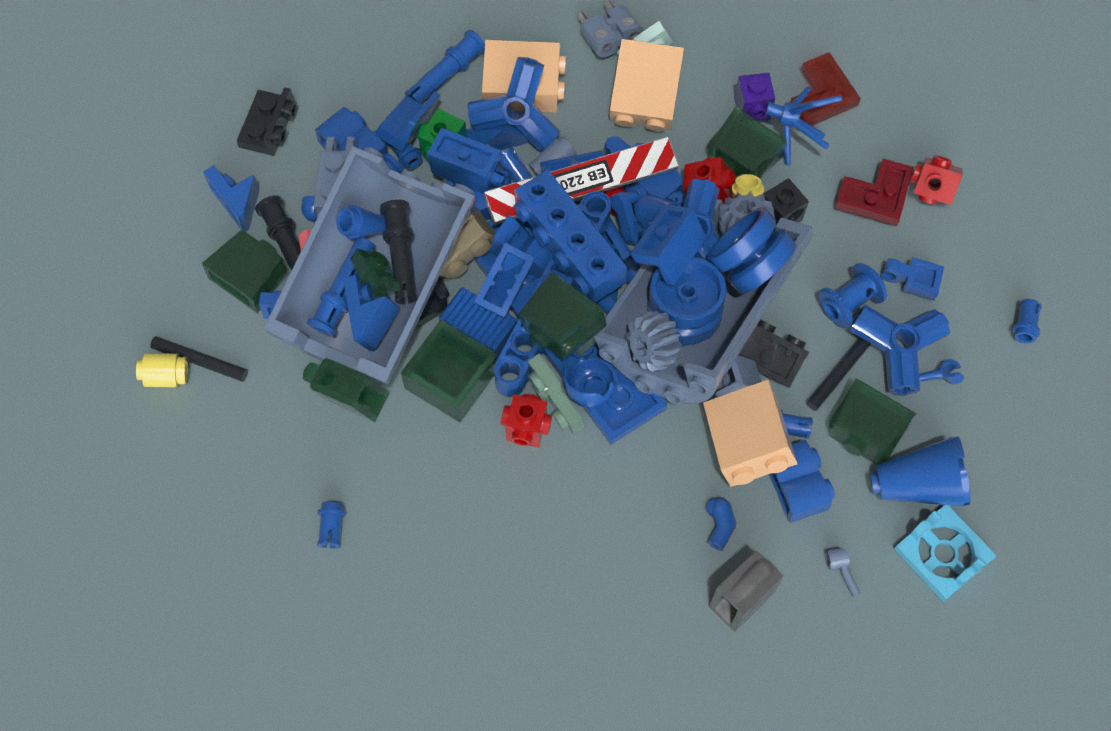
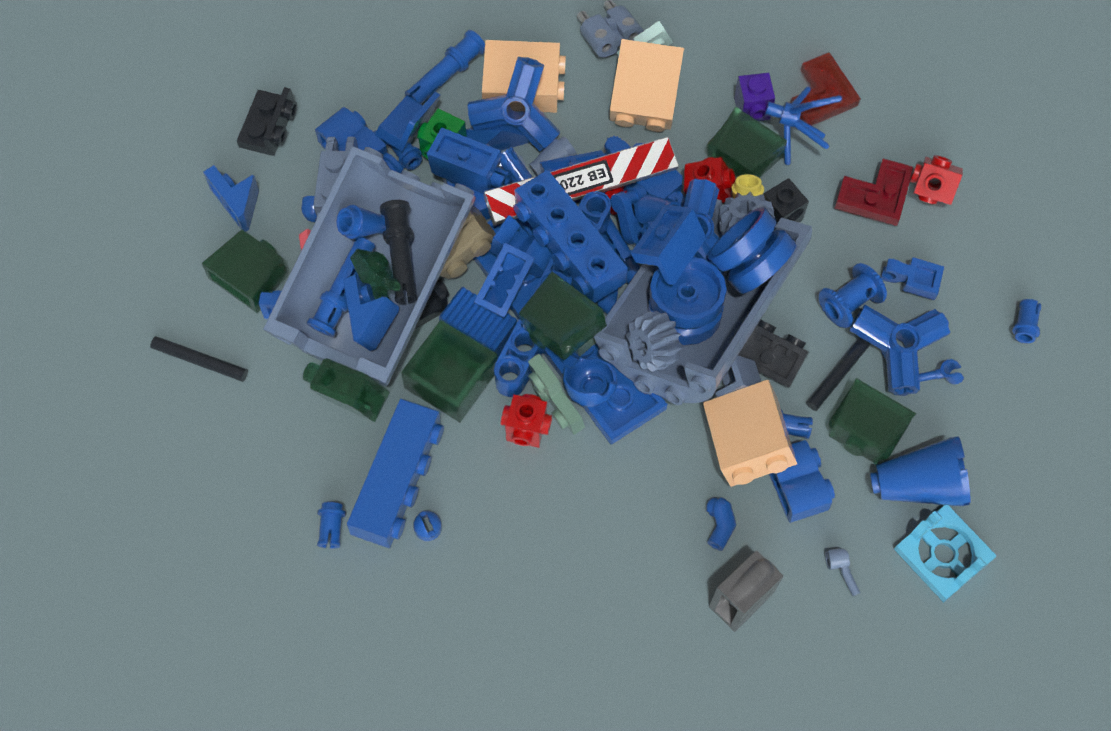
(162, 370): light yellow brick -> none
(279, 227): black pin -> none
(395, 473): none -> blue brick
(420, 529): none -> blue hinge

